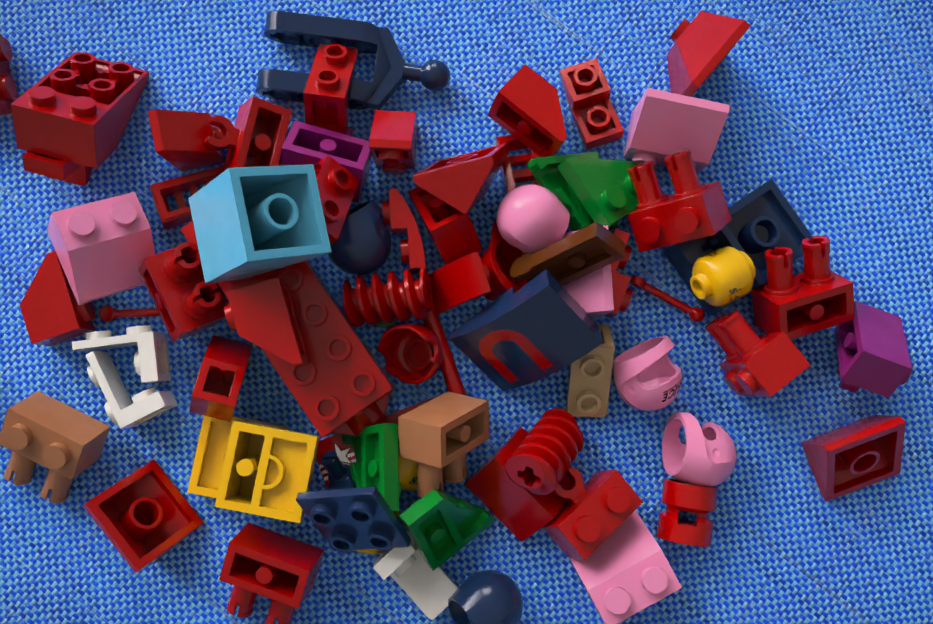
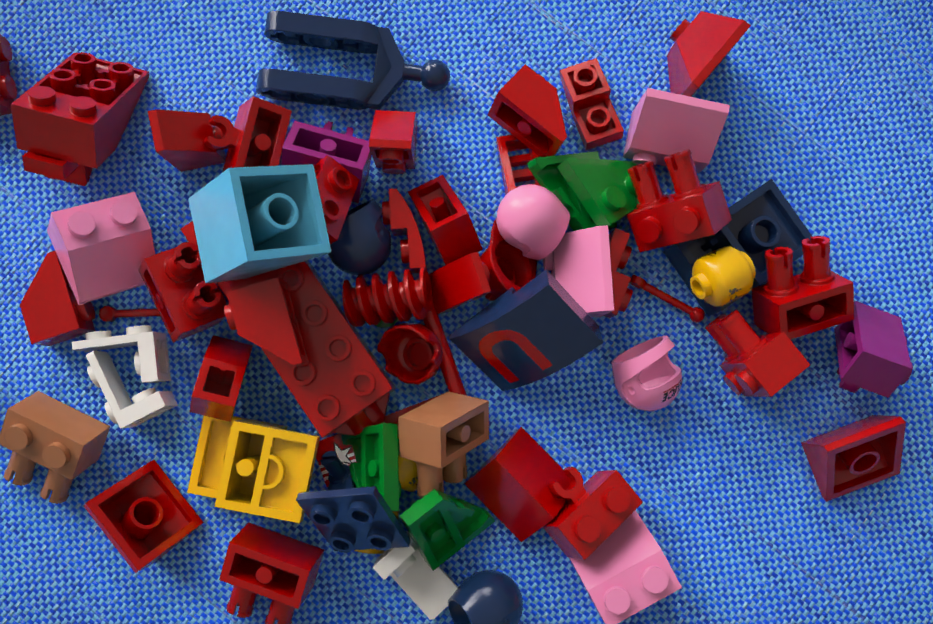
(175, 187): red slope -> none
(328, 87): red bracket -> none
(464, 177): red slope -> none
(546, 452): red piece -> none
(571, 256): reddish brown hinge -> none
(592, 379): tan bracket -> none
(686, 498): red wheel -> none
(705, 458): bright pink helmet -> none

